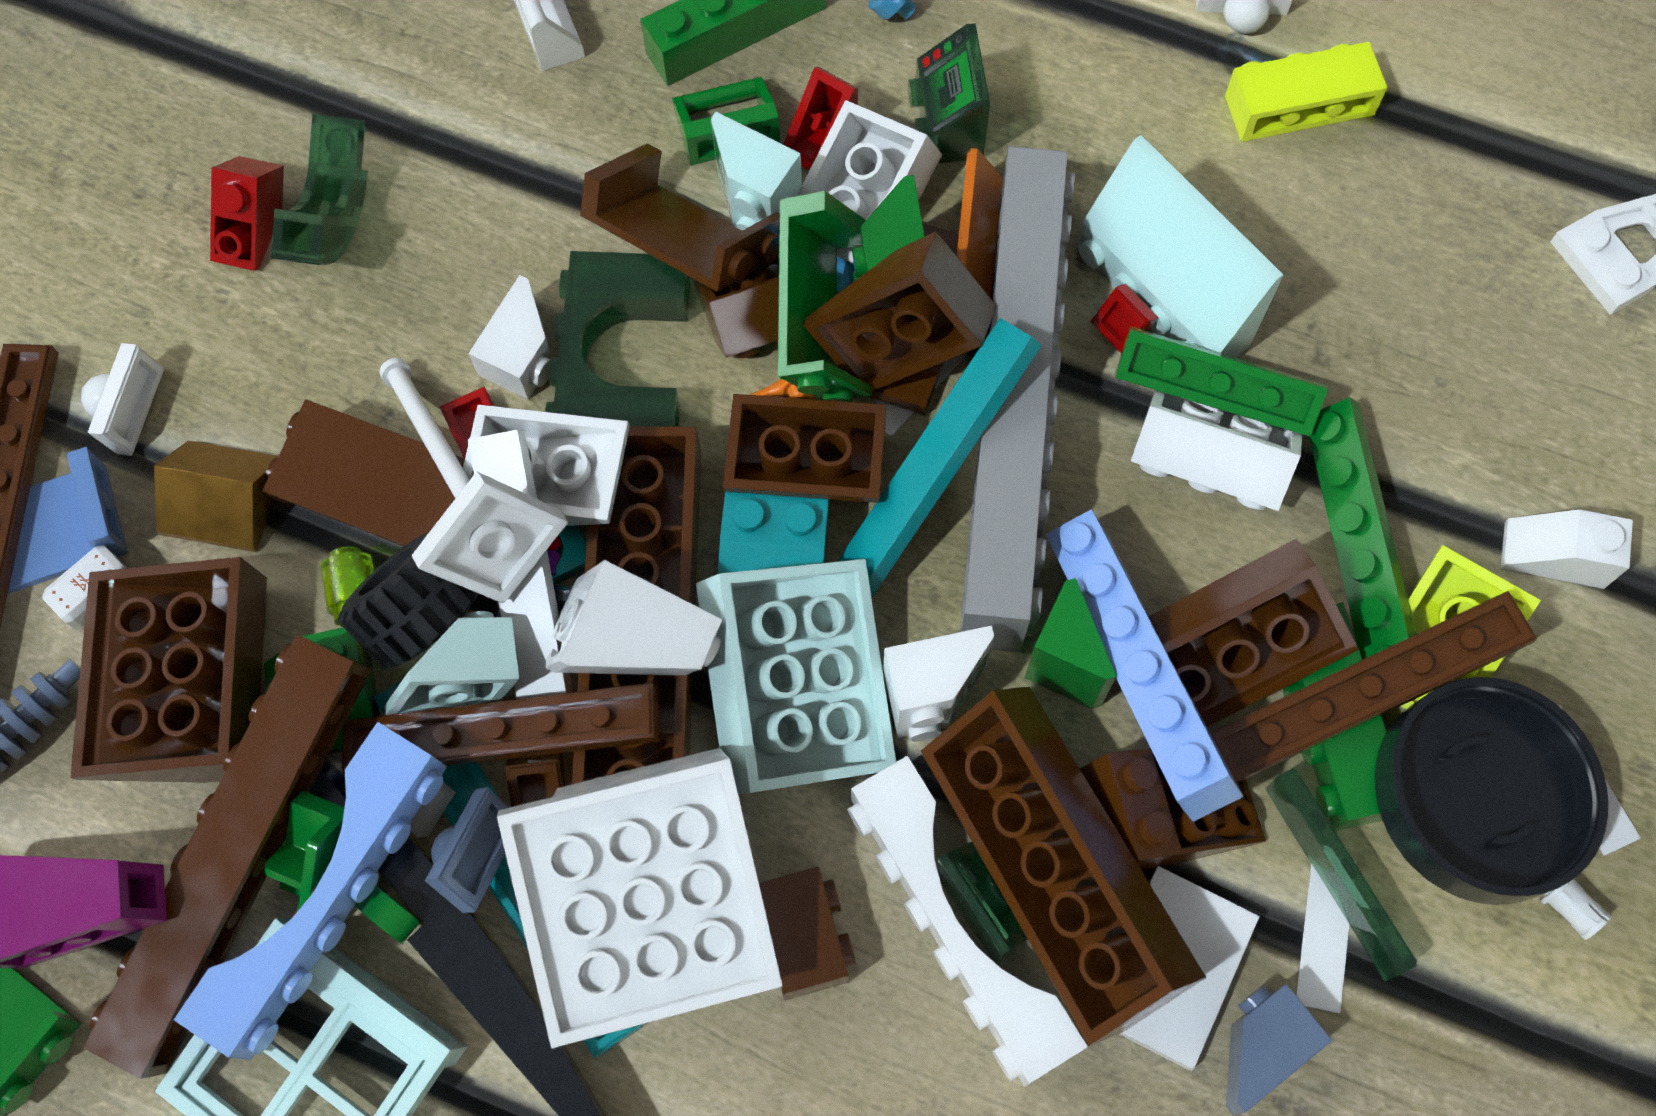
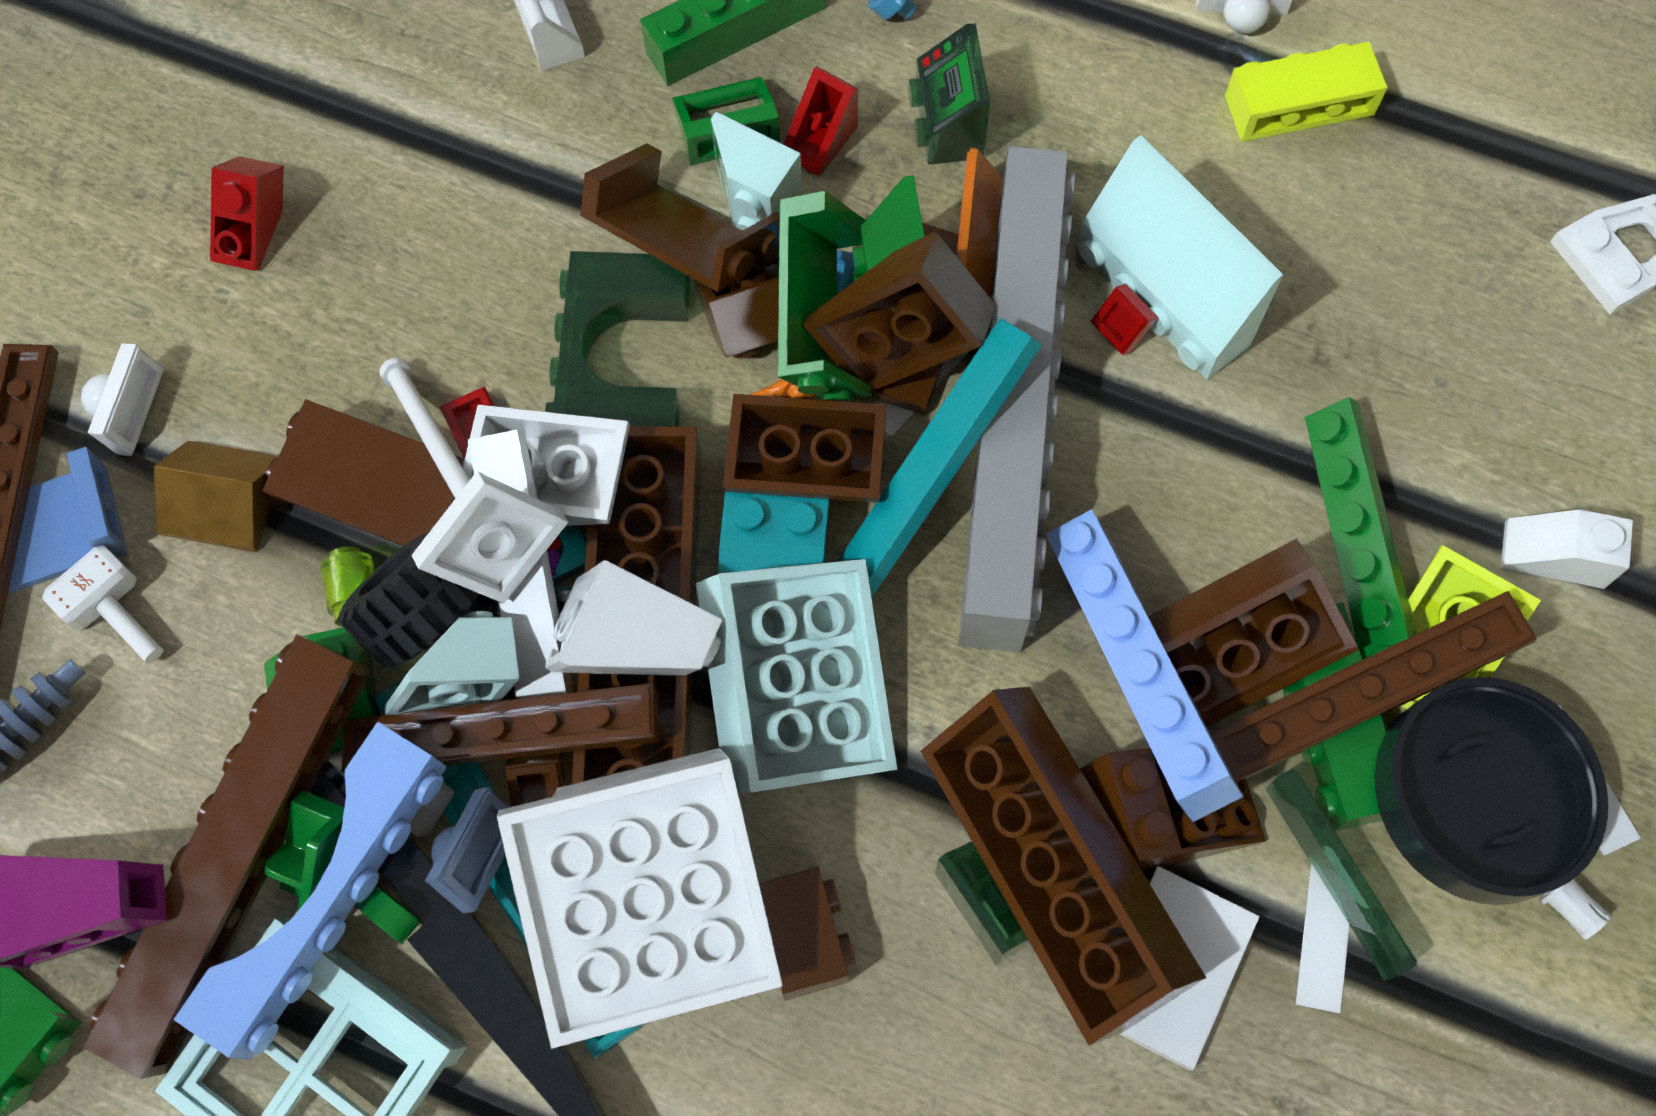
(168, 670): reddish brown slope -> none
(332, 197): clear green arch -> none
(514, 344): white slope -> none
(867, 159): white slope -> none
(932, 680): white slope -> none
(1025, 1021): white arch -> none
(1071, 652): green slope -> none
(1217, 451): white slope -> none
(1221, 381): green plate -> none
(1269, 1045): sand blue slope -> none

